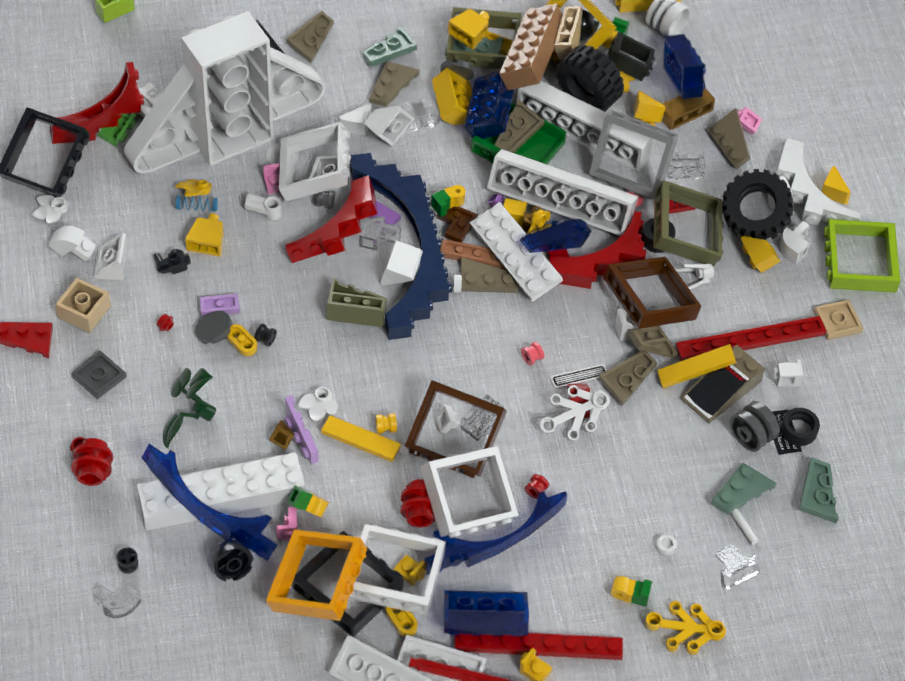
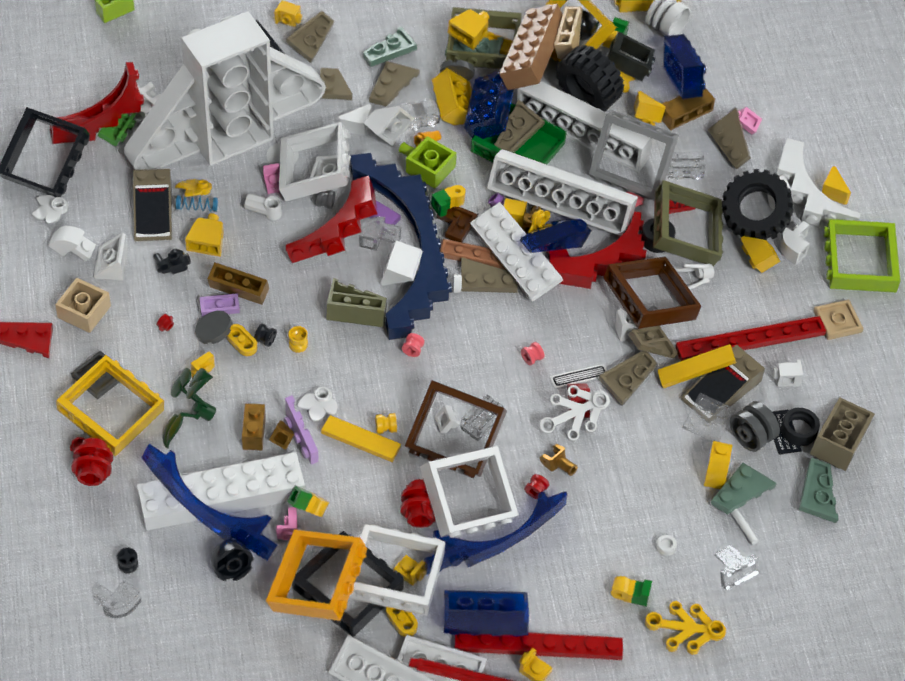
(90, 427): none -> yellow window
(152, 204): none -> slope
(205, 361): none -> yellow bracket
(238, 282): none -> pearl gold brick
(253, 427): none -> pearl gold brick
(288, 13): none -> yellow brick
(298, 339): none -> yellow wheel
(335, 85): none -> dark tan wing
(413, 345): none -> coral wheel
(430, 160): none -> lime brick
(435, 135): none -> light orange cone
(559, 461): none -> pearl gold piece
(708, 418): none -> clear plate
(718, 465): none -> yellow brick
(842, 434): none -> dark tan slope

